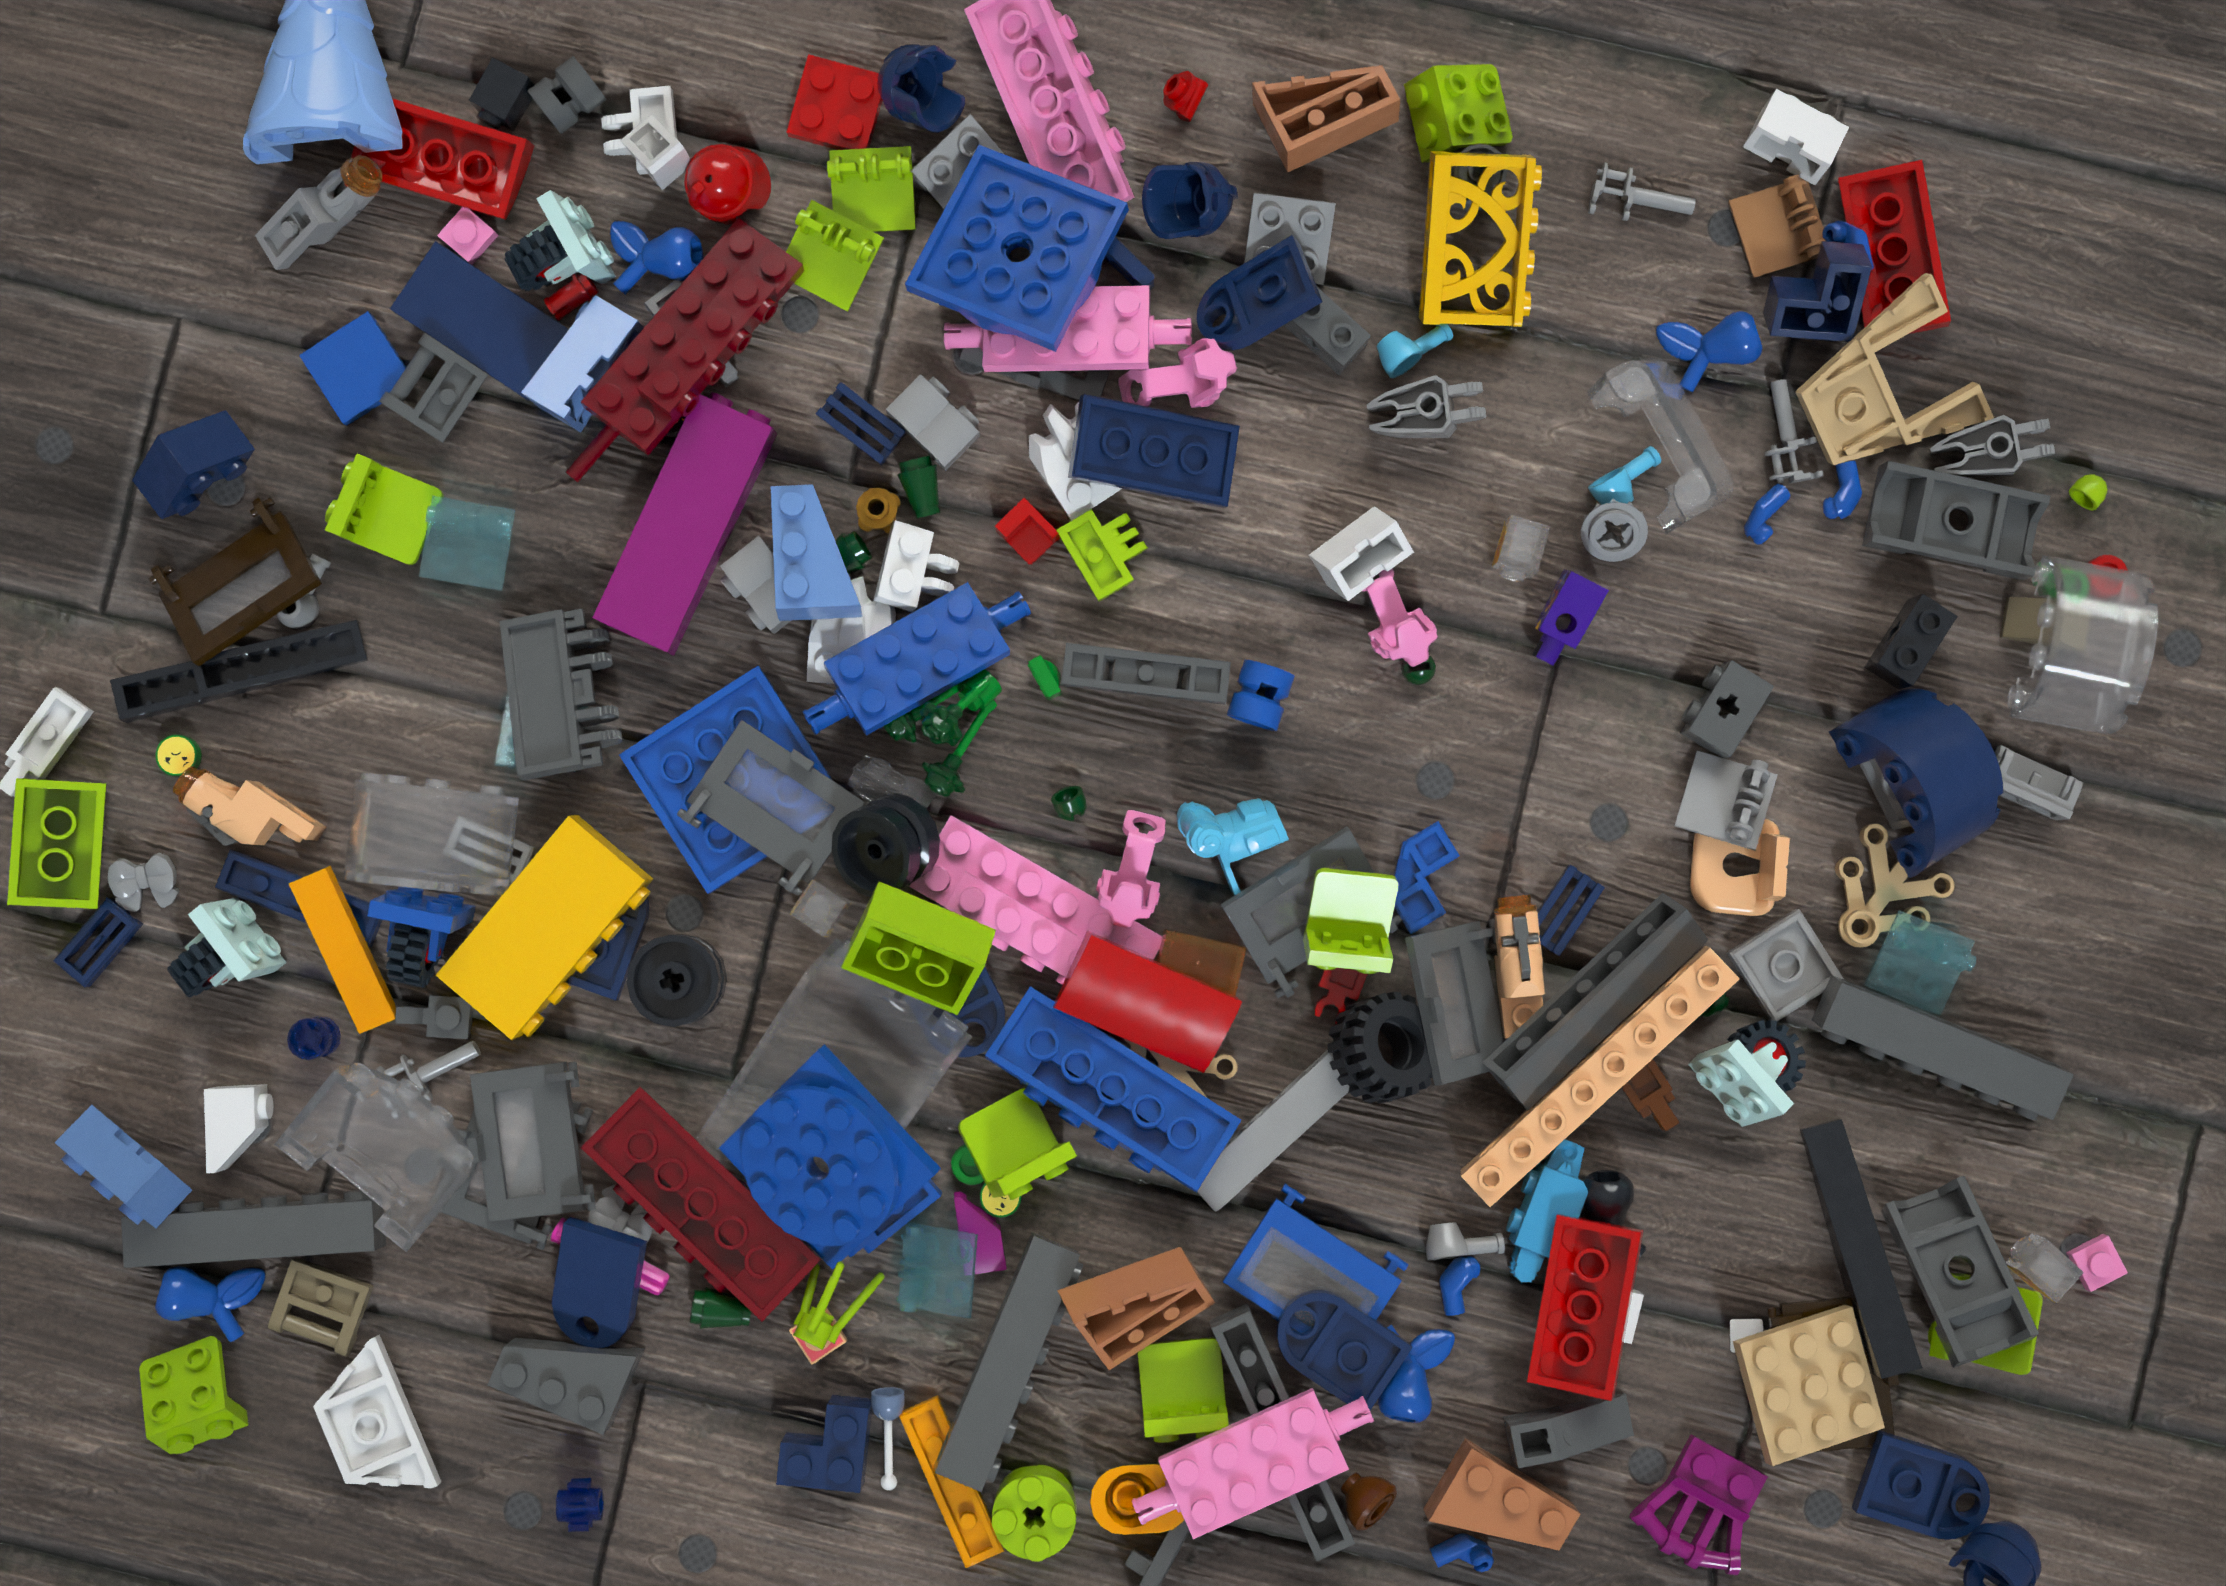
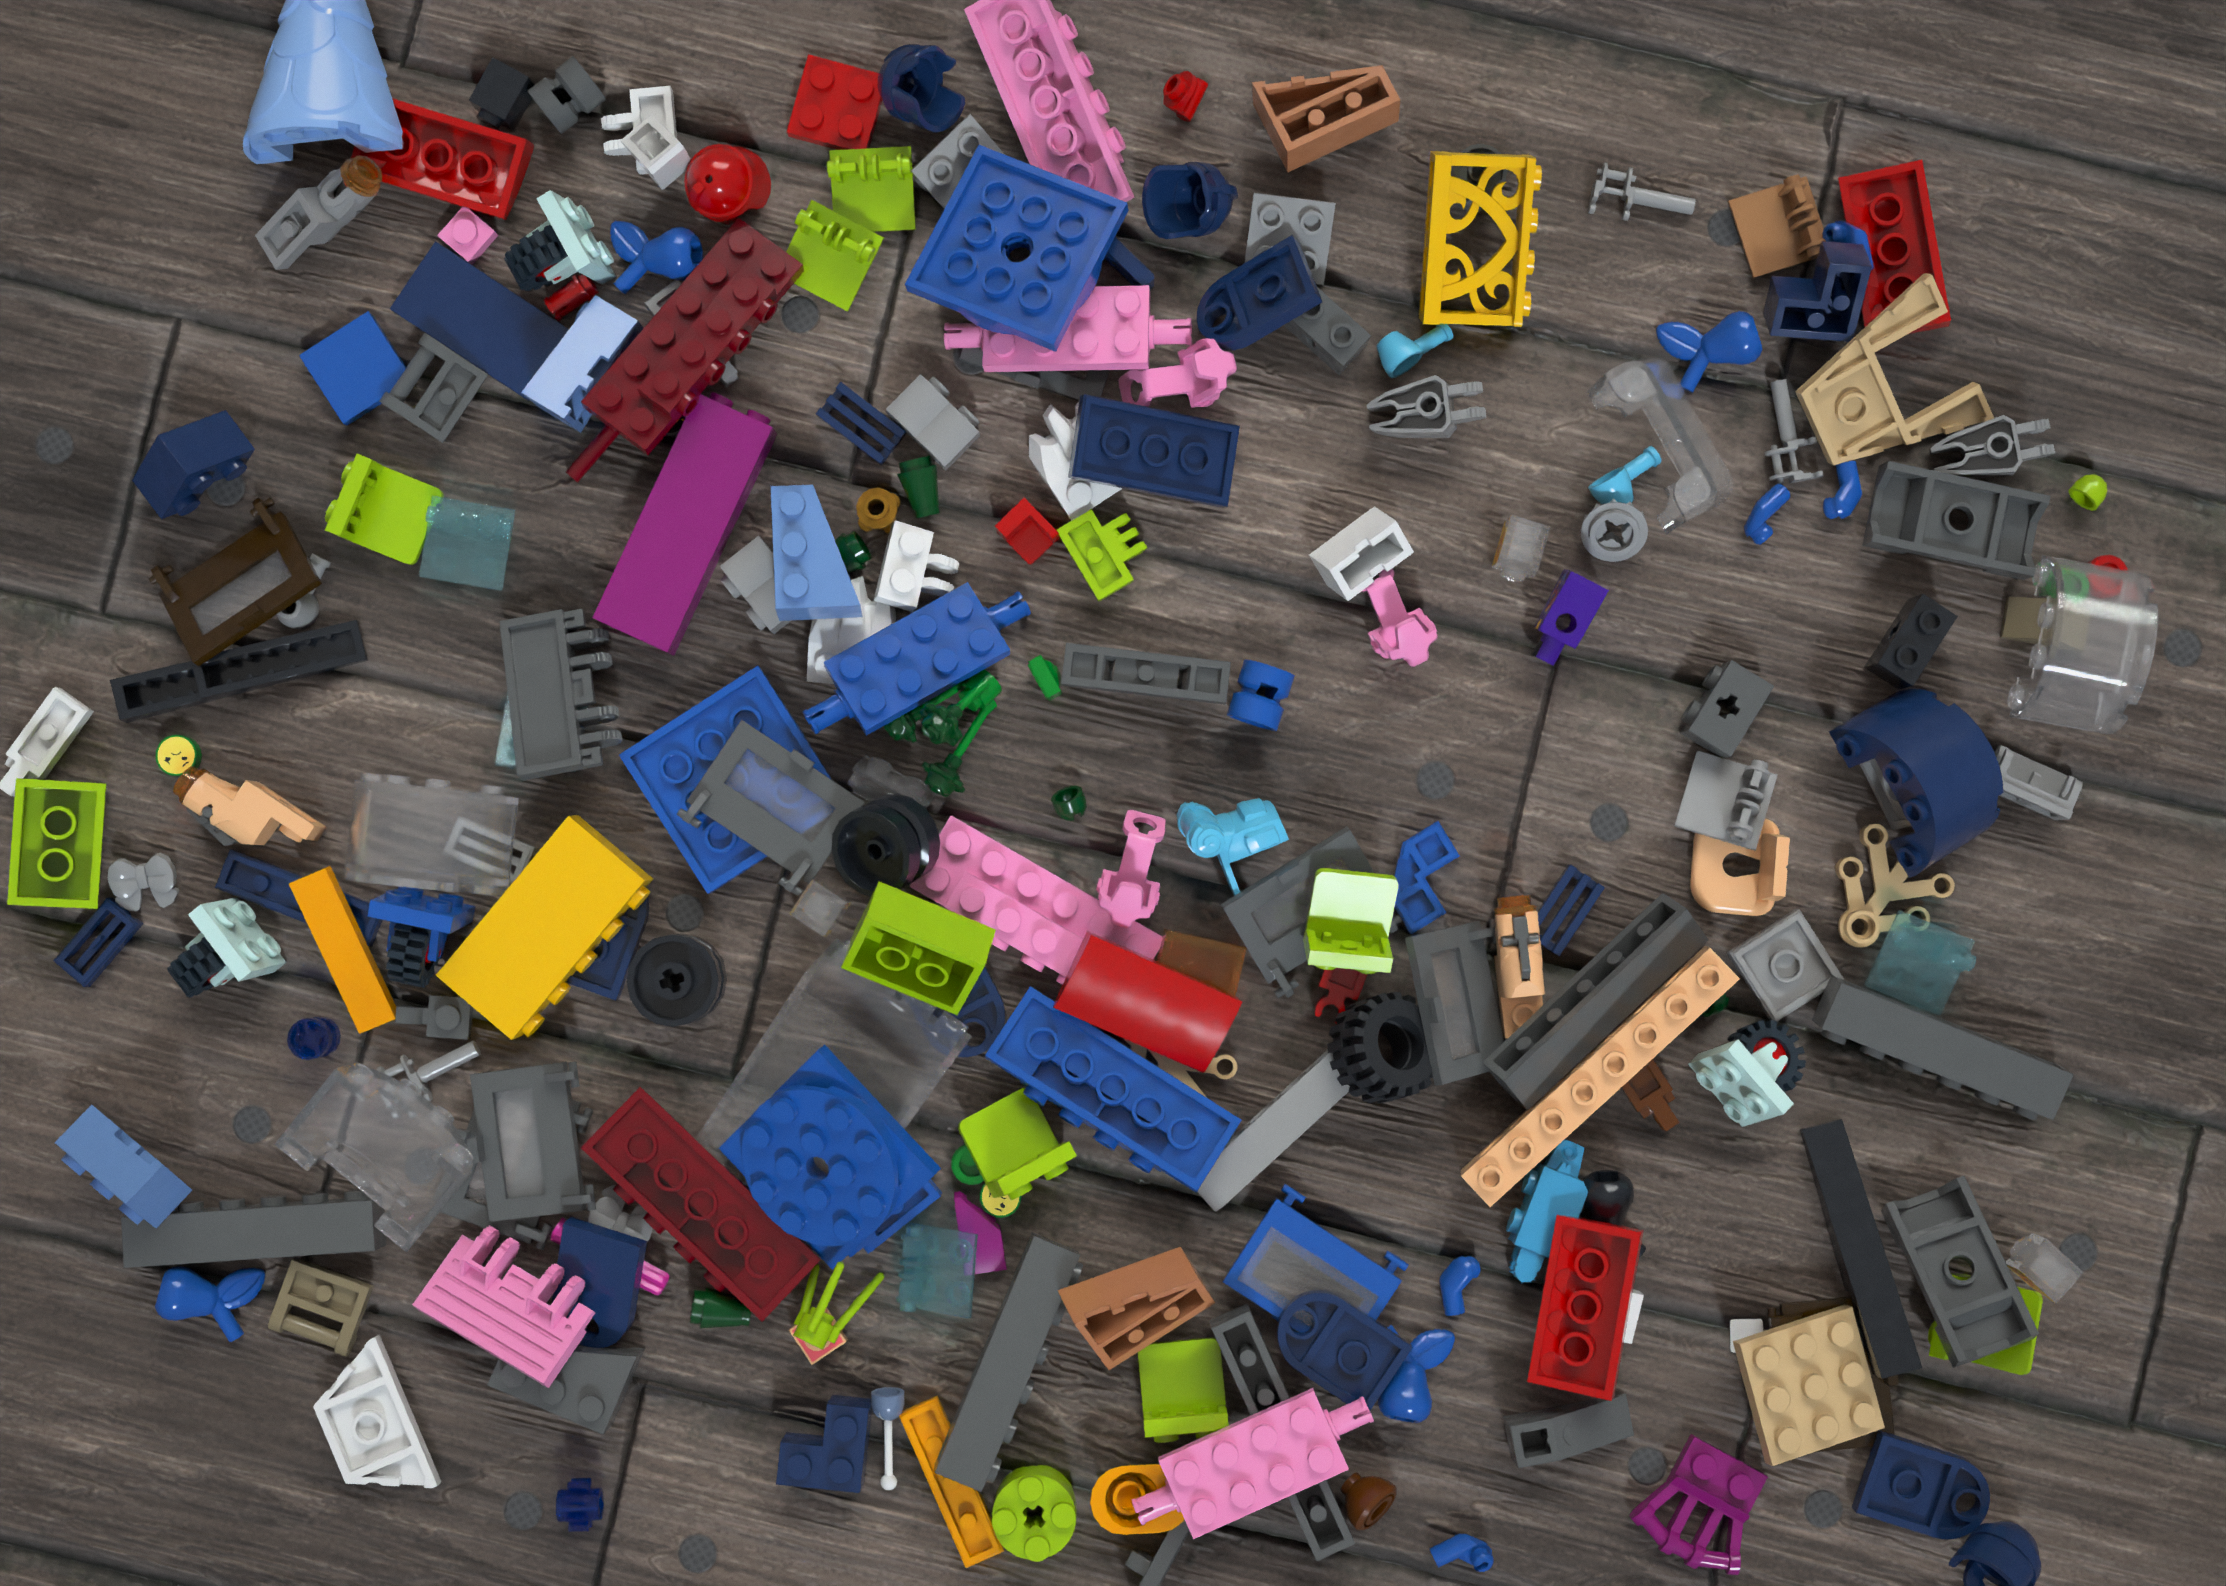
(188, 1397): lime bracket -> none
(233, 1122): white slope -> none
(510, 1313): none -> bright pink hinge
(1421, 676): dark green hinge -> none
(1448, 1242): light grey bar -> none
(1457, 108): lime bracket -> none
(1499, 1501): nougat wedge -> none
(1796, 136): white brick -> none
(2098, 1262): bright pink plate -> none

